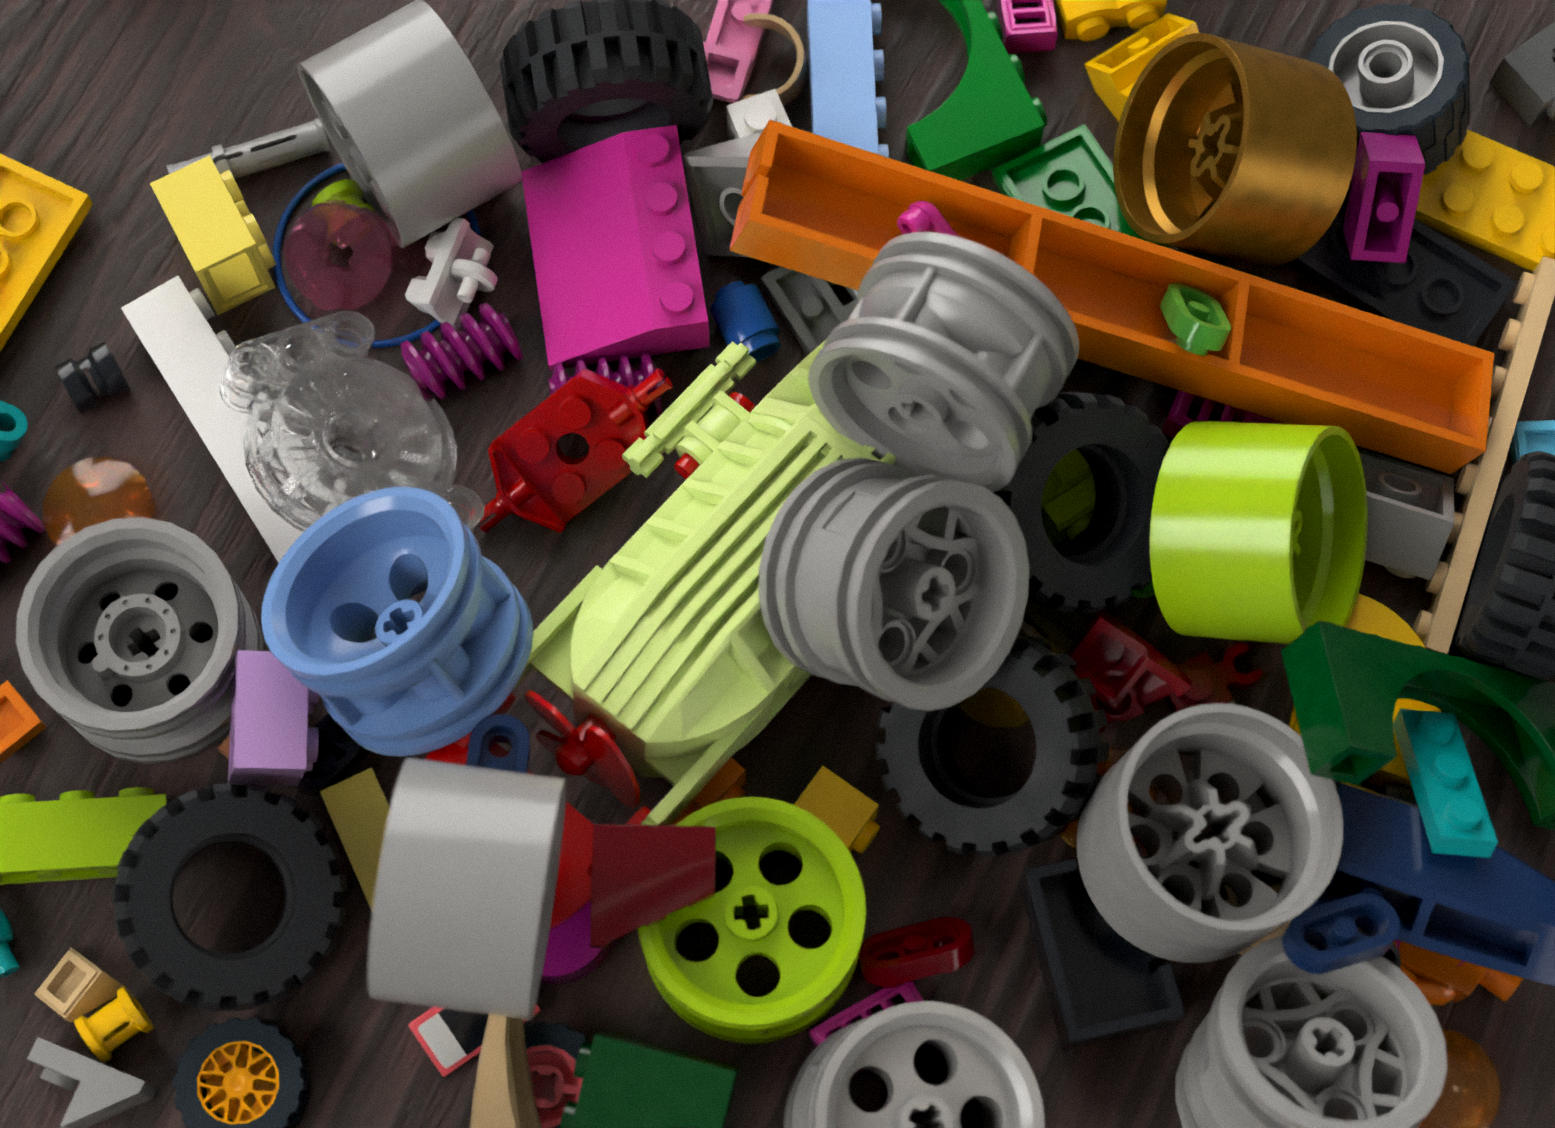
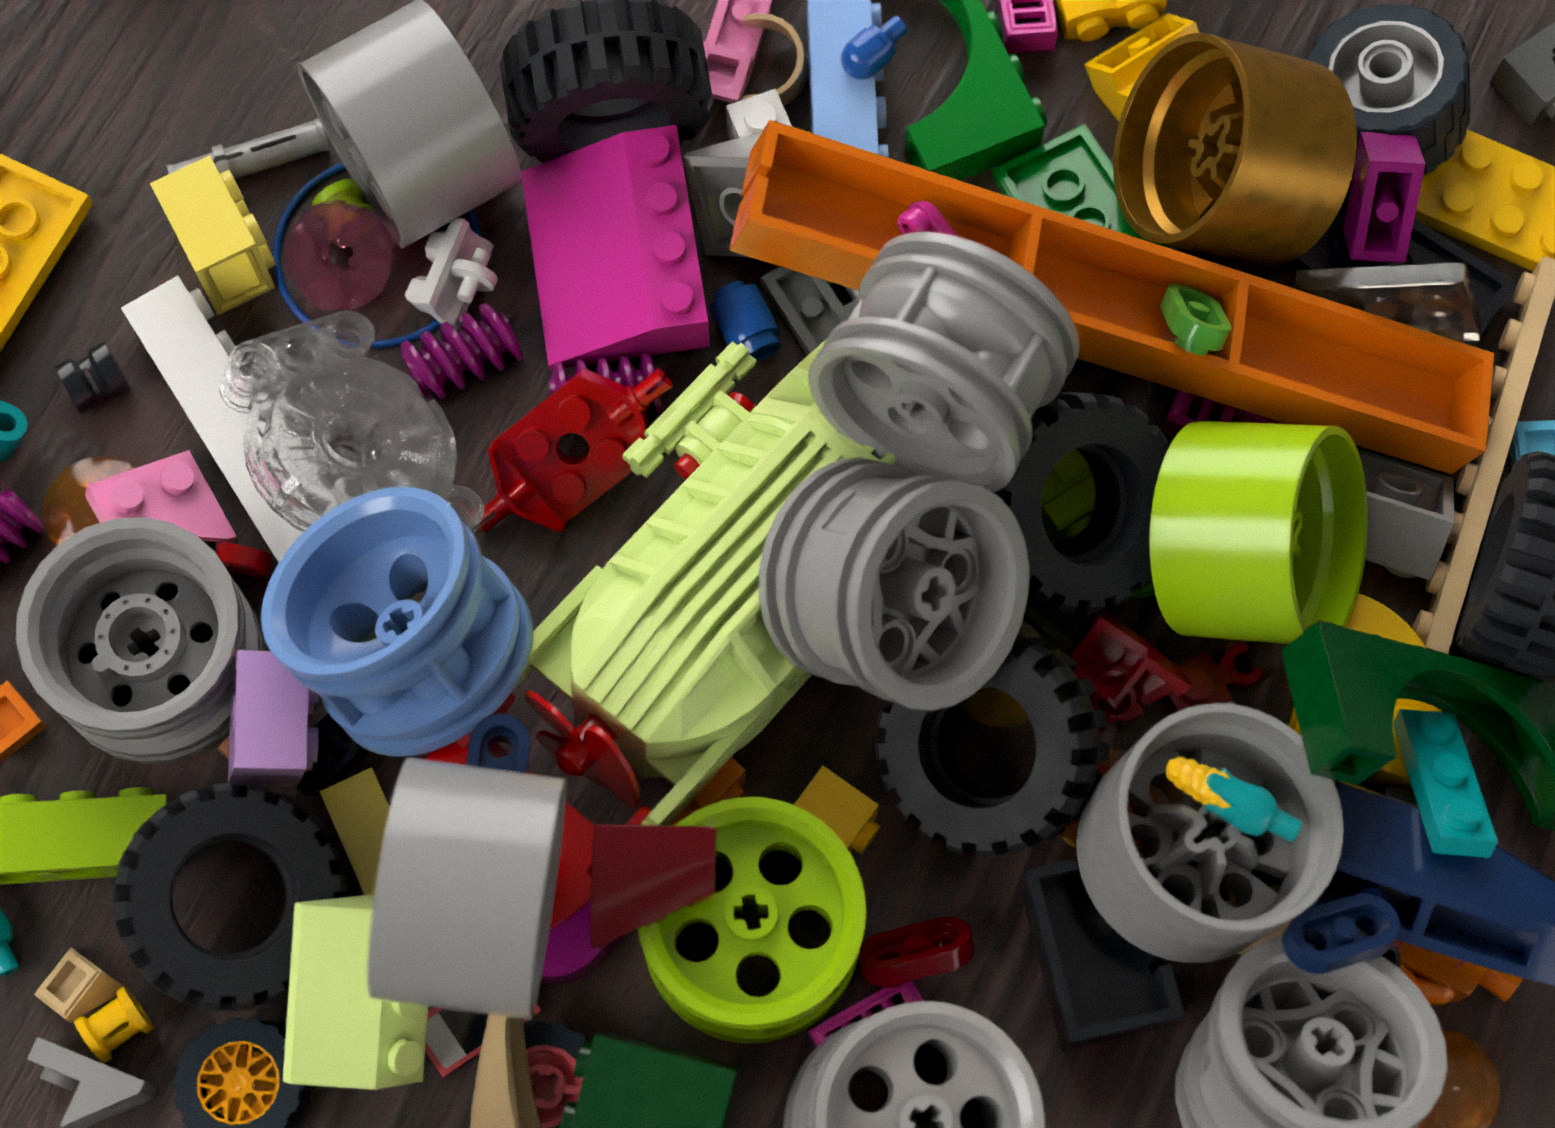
(163, 491): none -> bright pink wing
(244, 560): none -> red tile
(332, 1023): none -> yellowish green slope
(872, 49): none -> blue cylinder
(1236, 801): none -> teal piece
(1421, 295): none -> clear smoke plate

